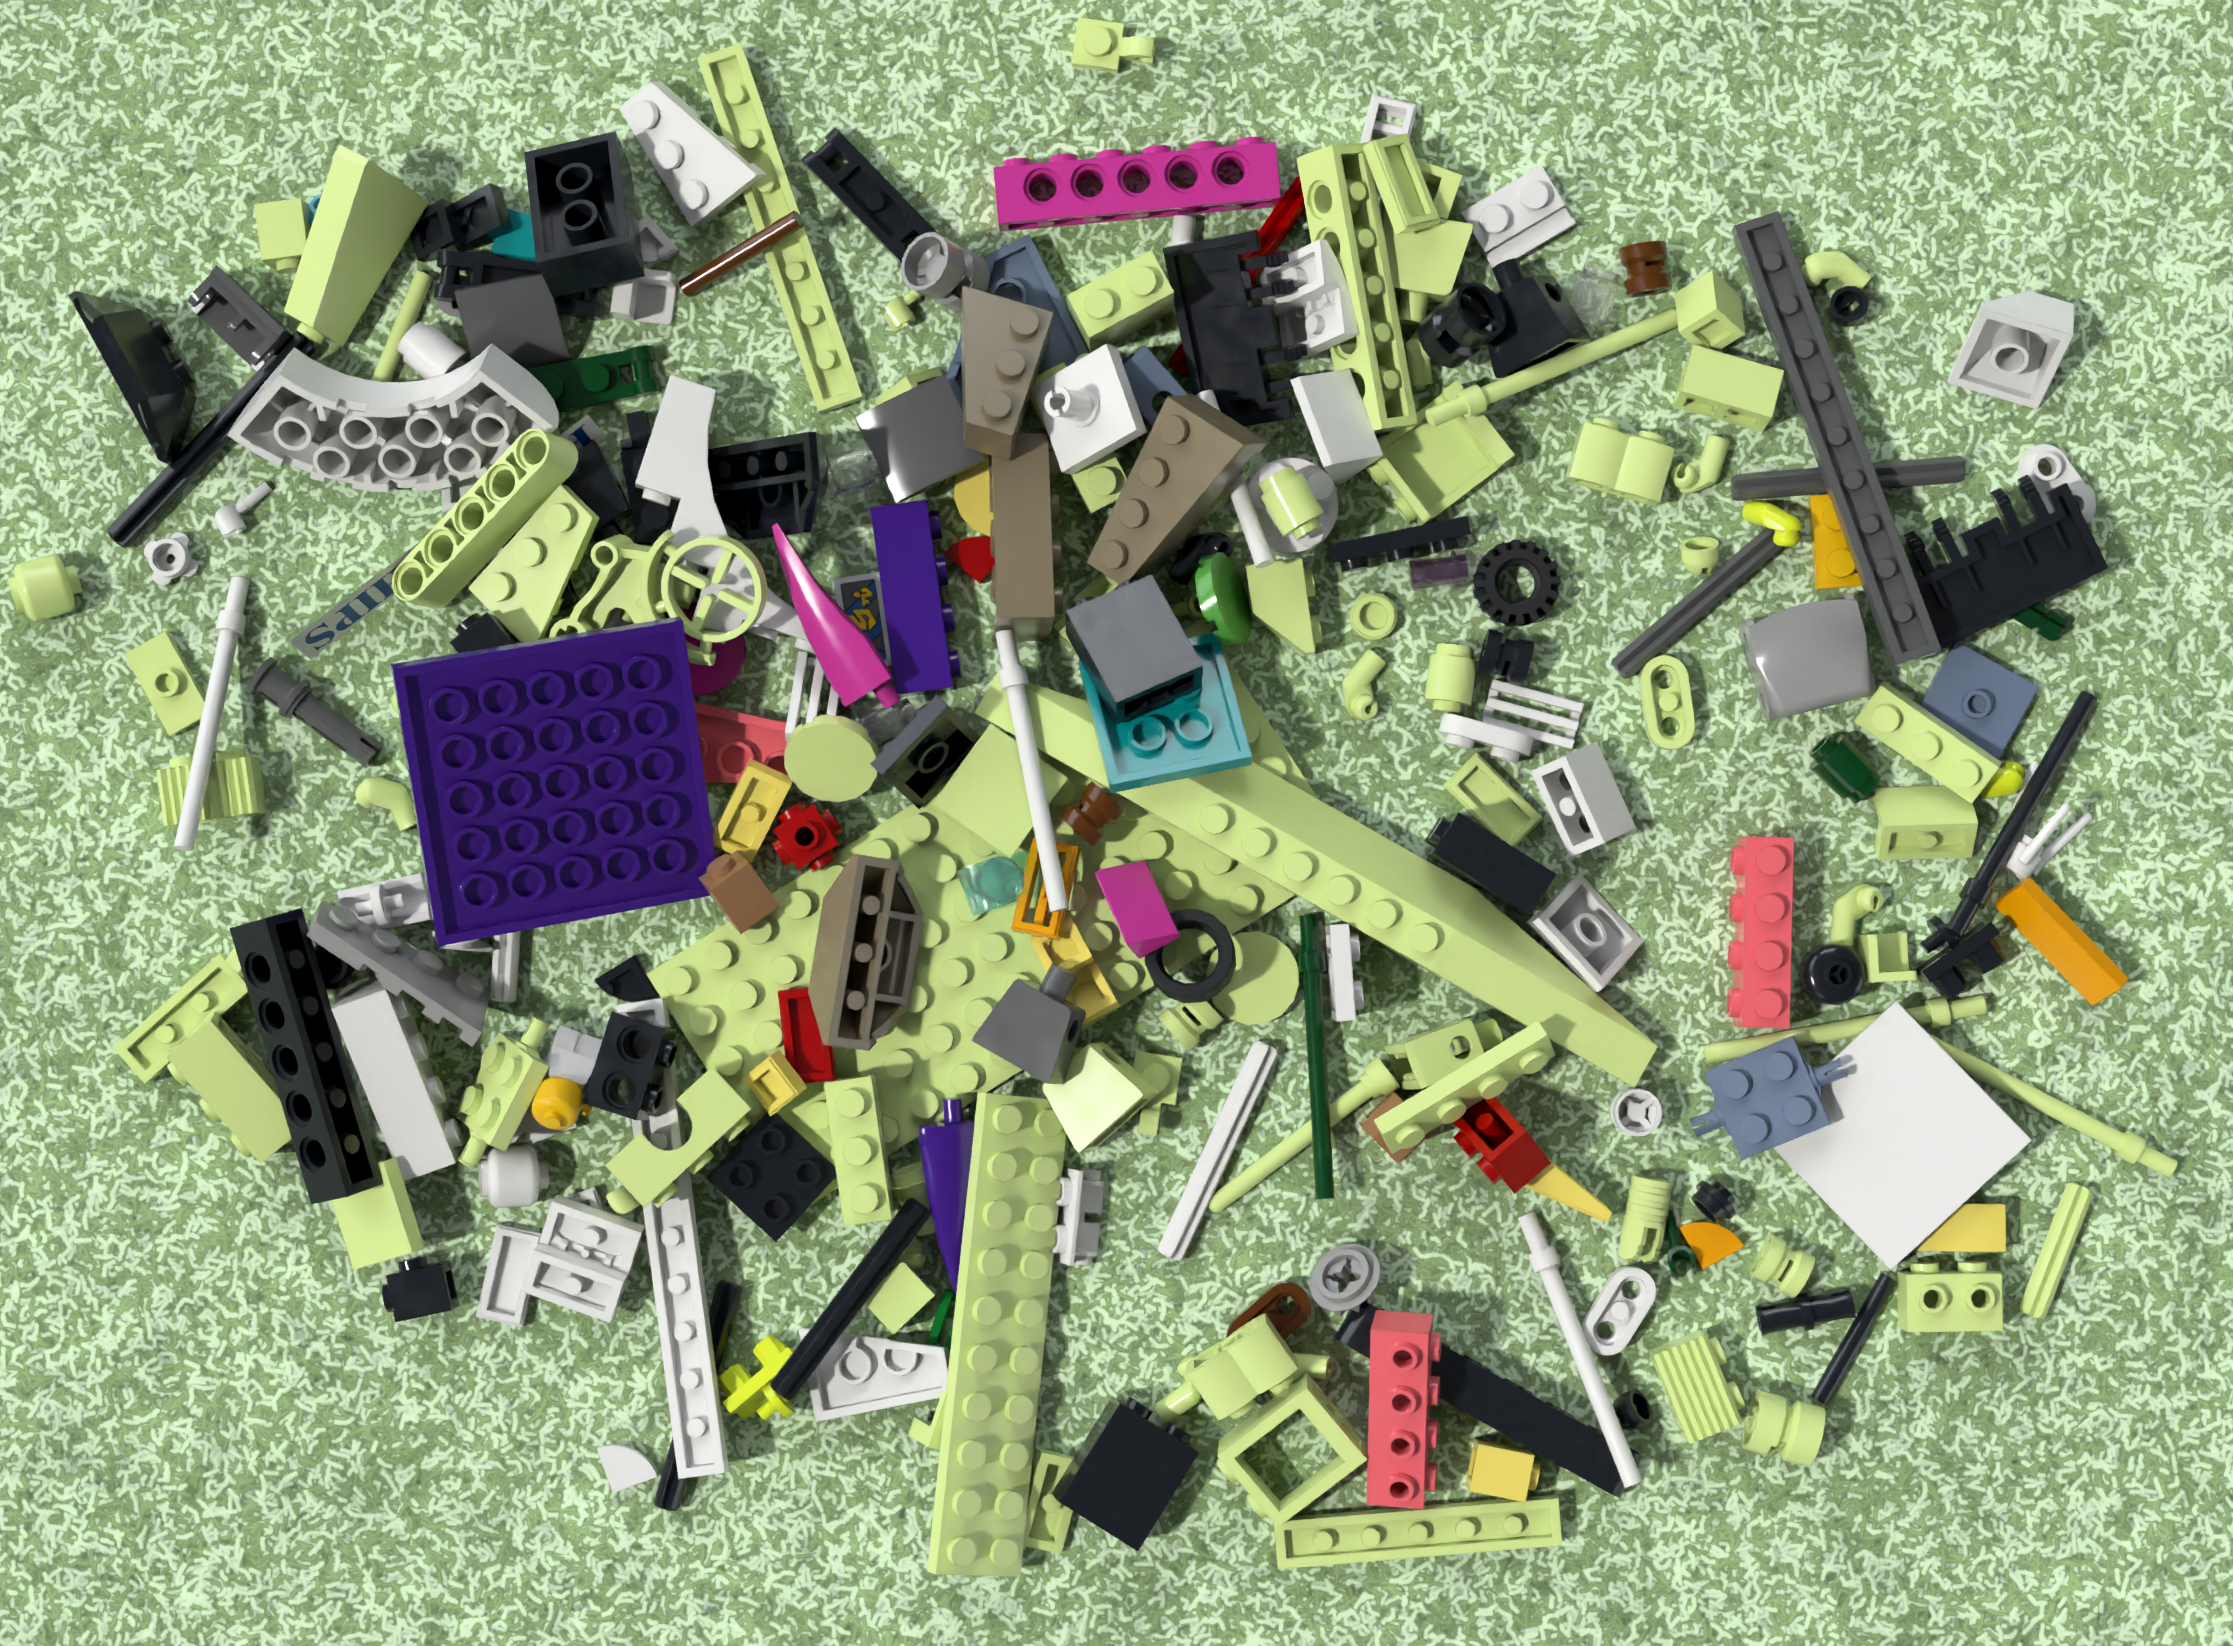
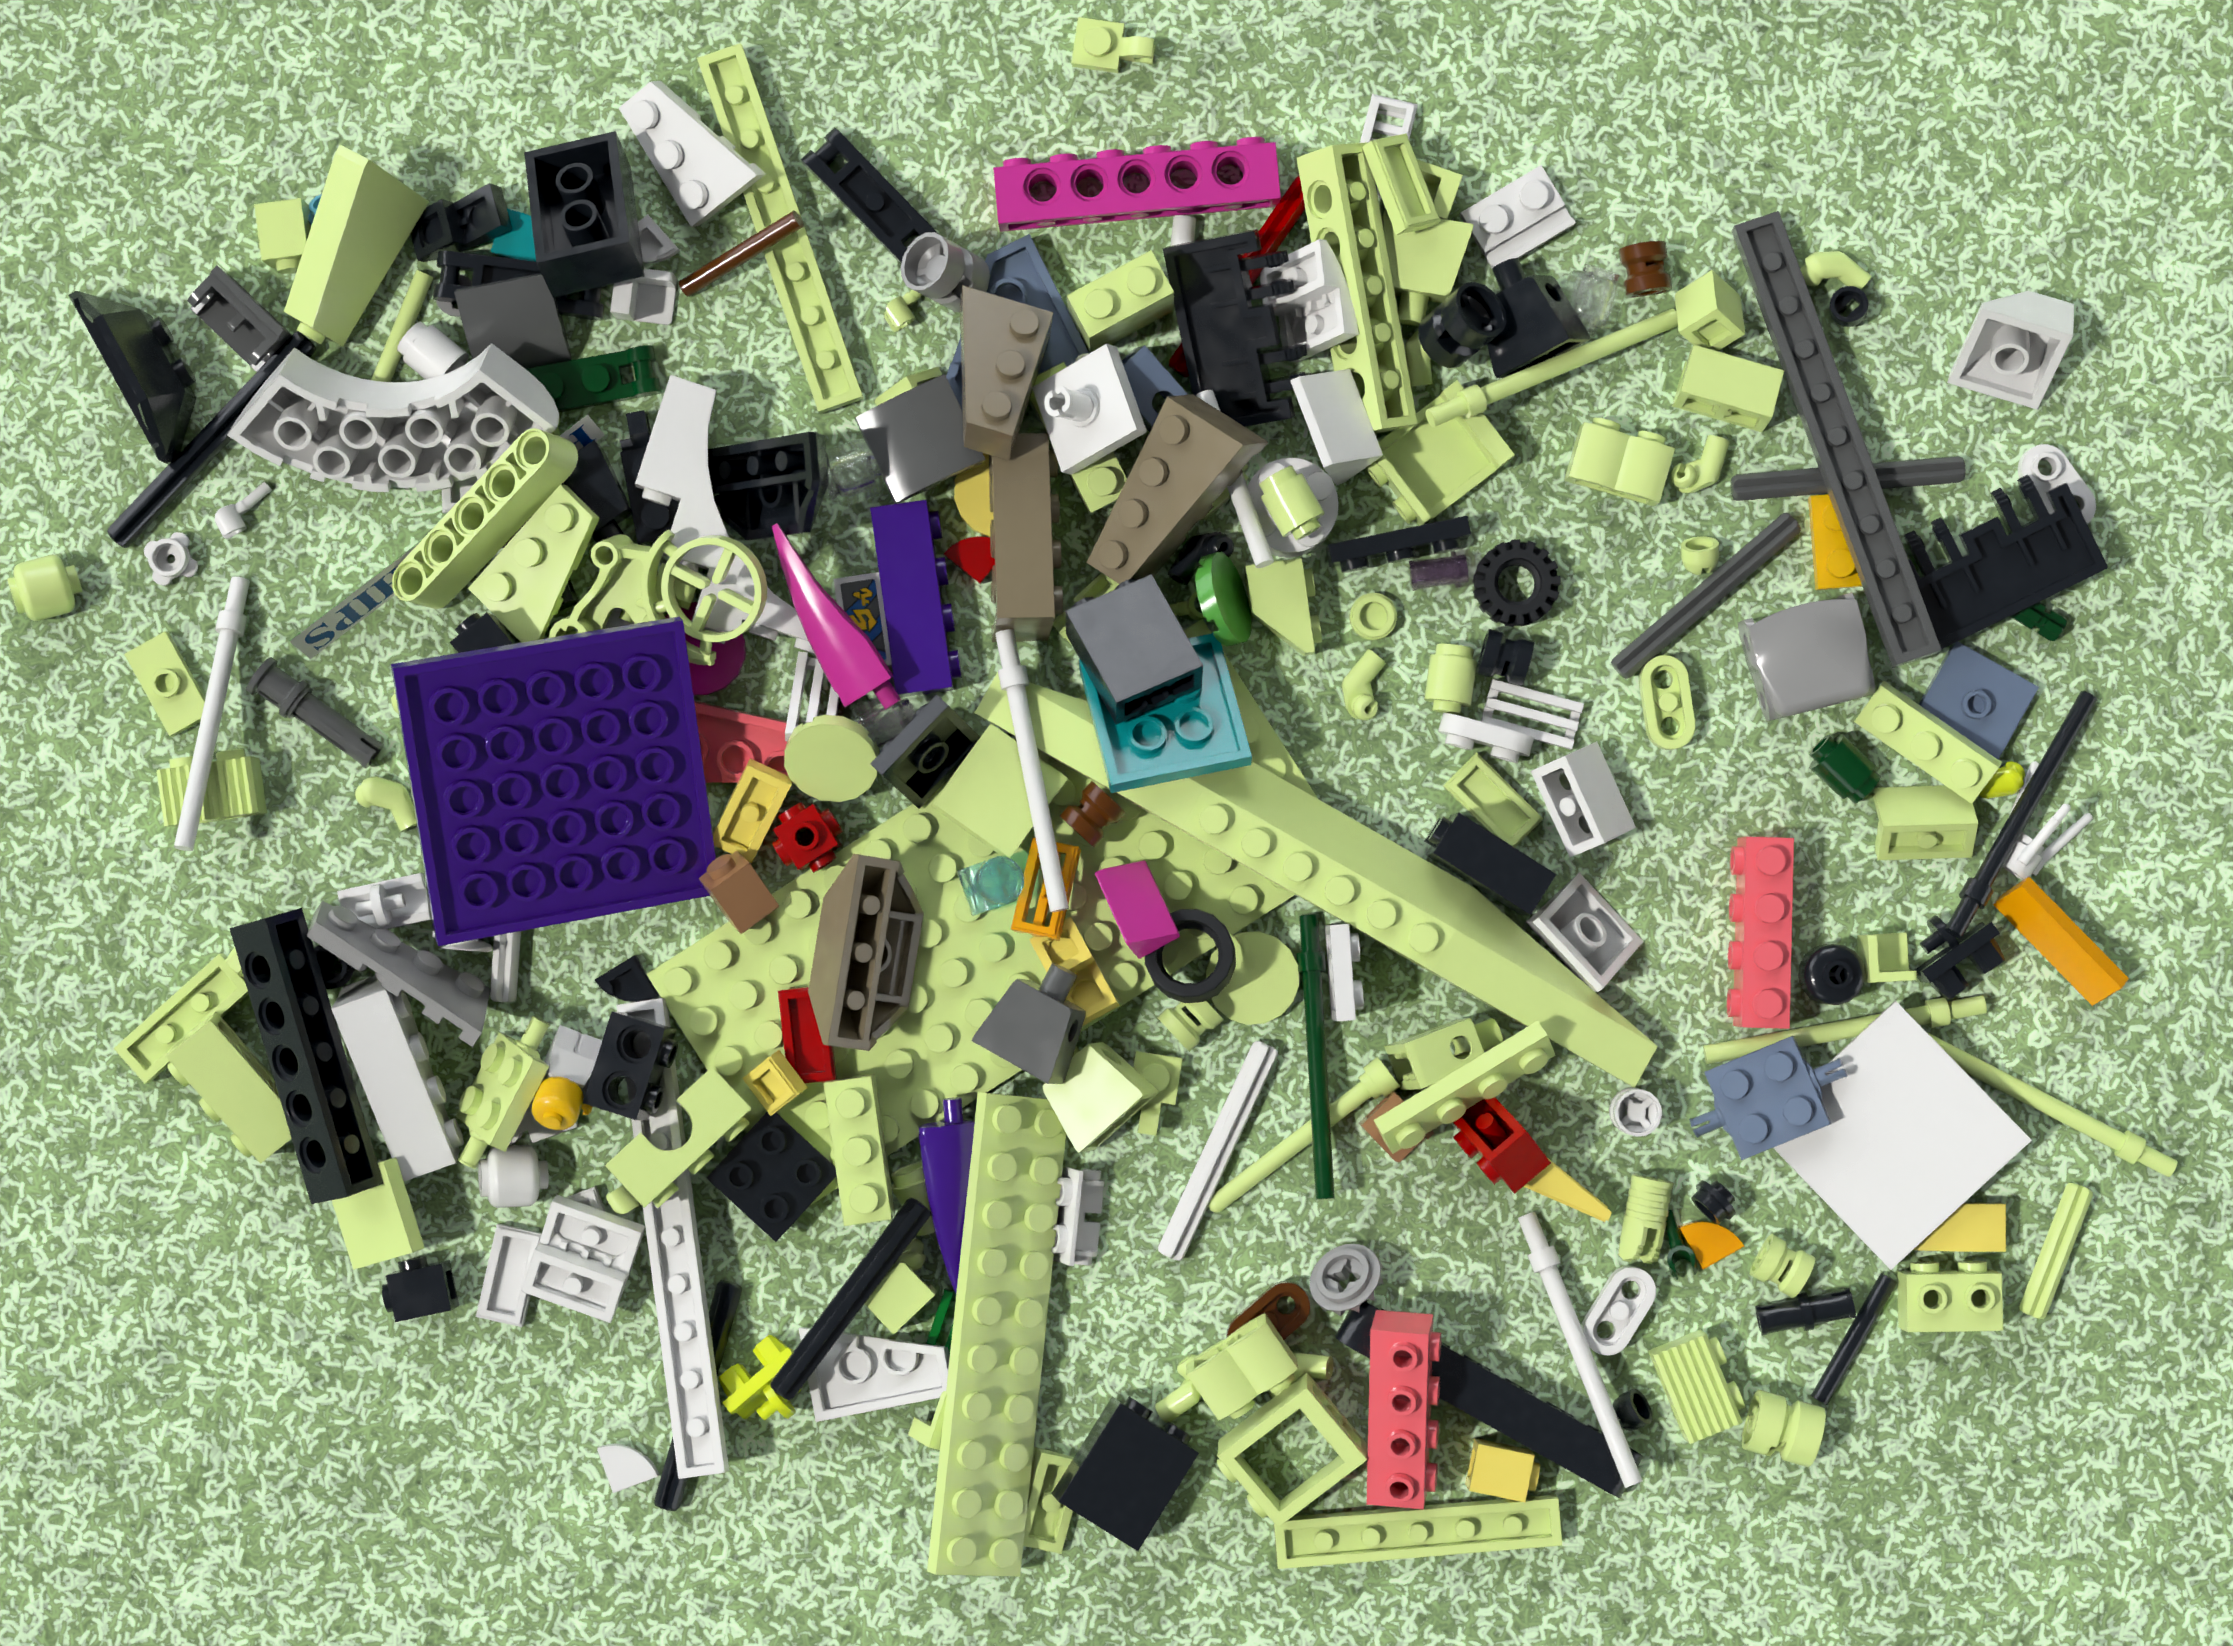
(1770, 516): neon yellow arm -> none
(1851, 908): yellowish green arm -> none

